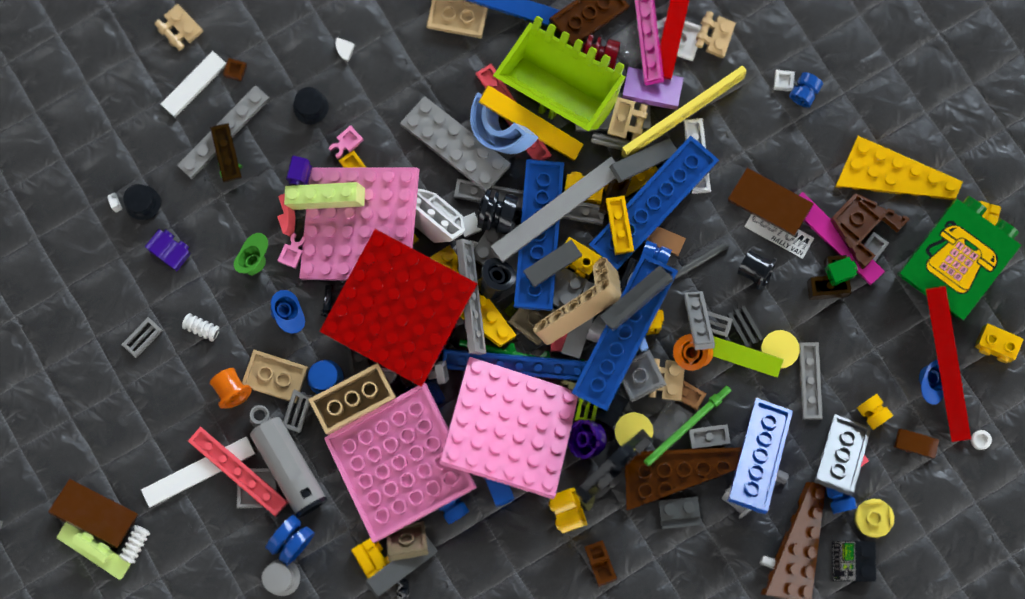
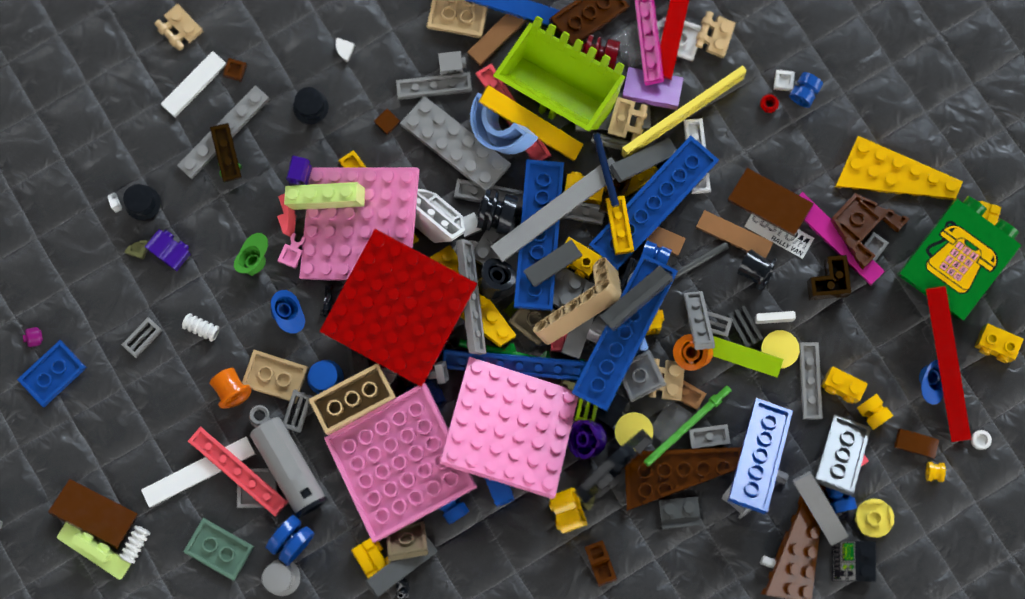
(33, 337): none -> magenta piece
(51, 373): none -> blue tile
(137, 249): none -> olive tile
(218, 549): none -> sand green tile
(348, 139): bright pink plate -> none
(387, 121): none -> reddish brown tile
(433, 86): none -> light grey tile
(451, 63): none -> light grey brick
(495, 38): none -> medium nougat tile
(605, 169): none -> dark blue bar
(733, 234): none -> medium nougat tile
(769, 98): none -> red plate
(774, 317): none -> white tile
(820, 508): none -> light grey tile
(841, 271): green brick -> none
(844, 385): none -> yellow brick
(935, 472): none -> yellow wheel

